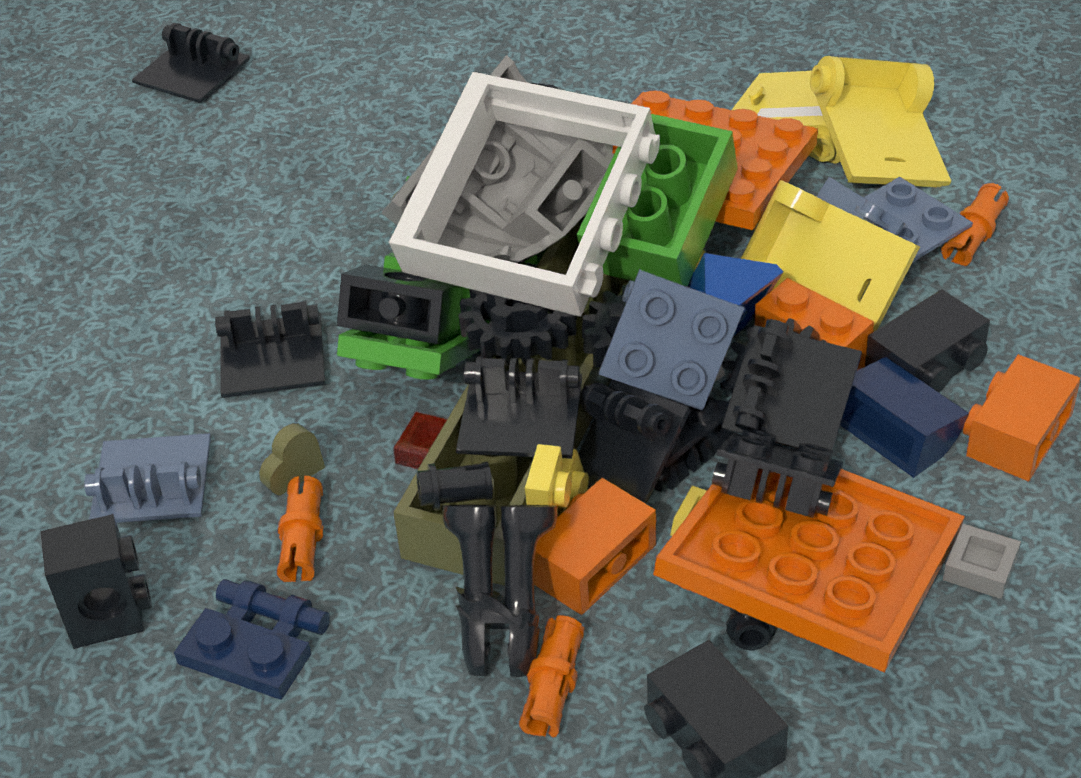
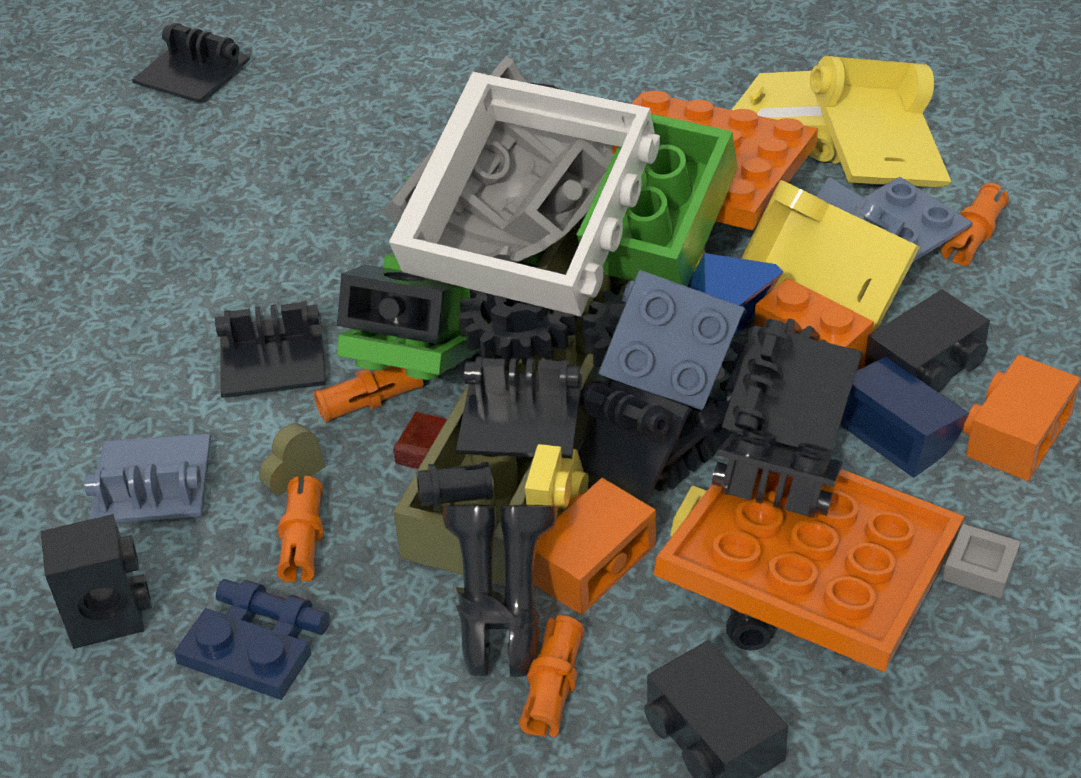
(363, 391): none -> orange pin

